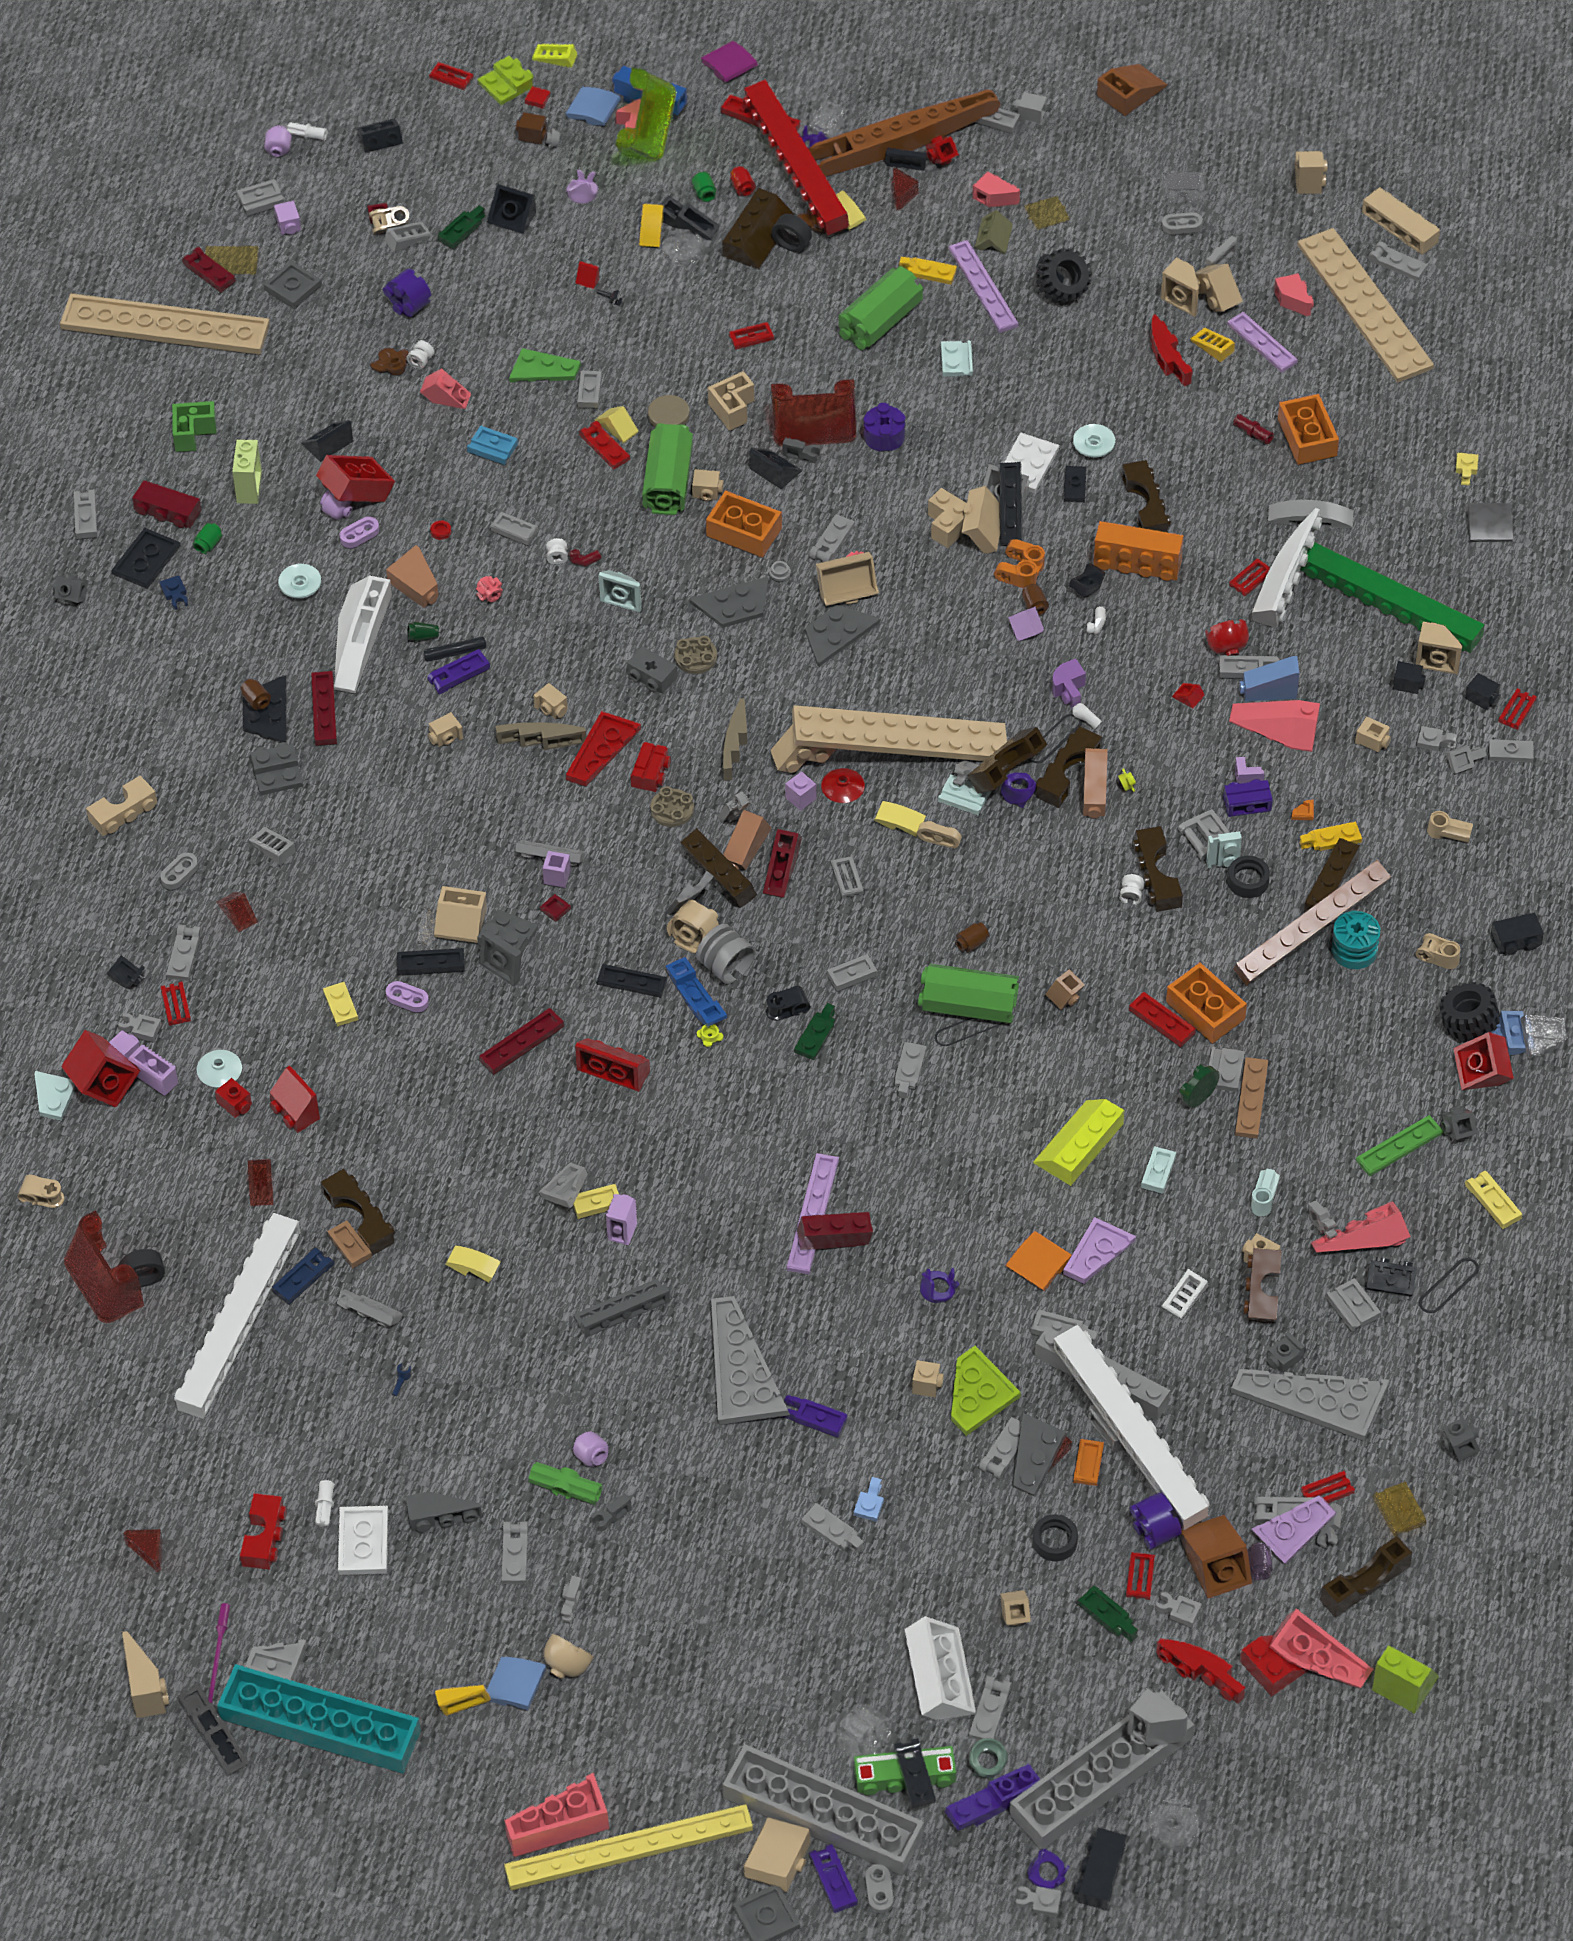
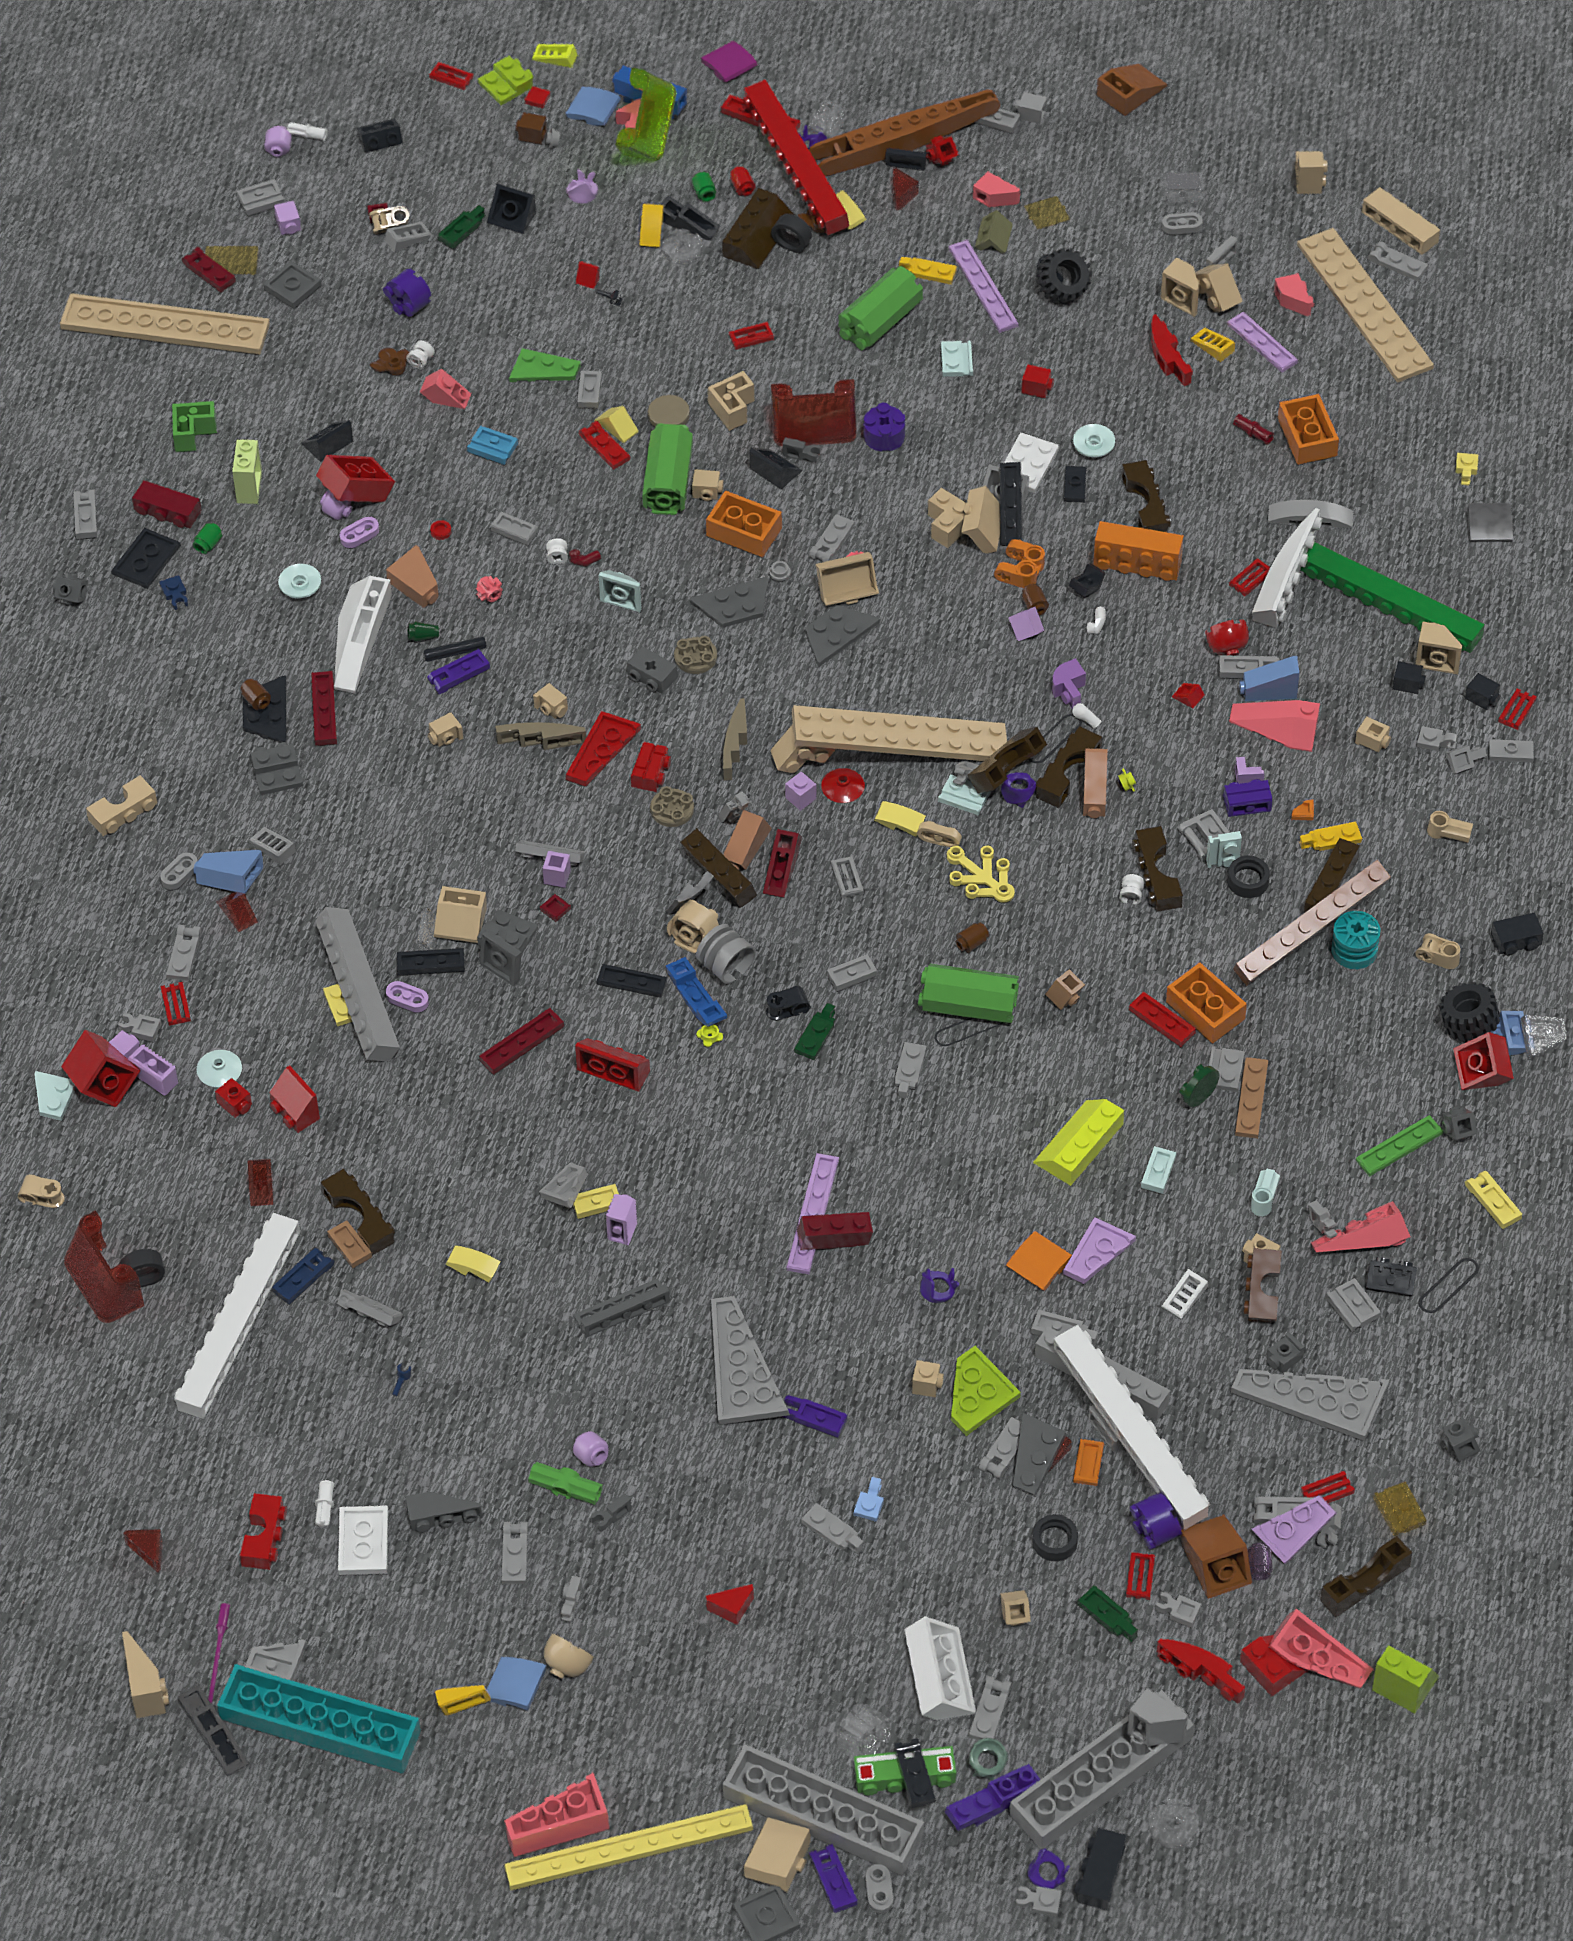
(126, 973): black bracket -> none
(229, 870): none -> medium blue slope
(357, 984): none -> light grey brick
(731, 1603): none -> red slope
(981, 876): none -> light yellow plant
(1037, 381): none -> red brick

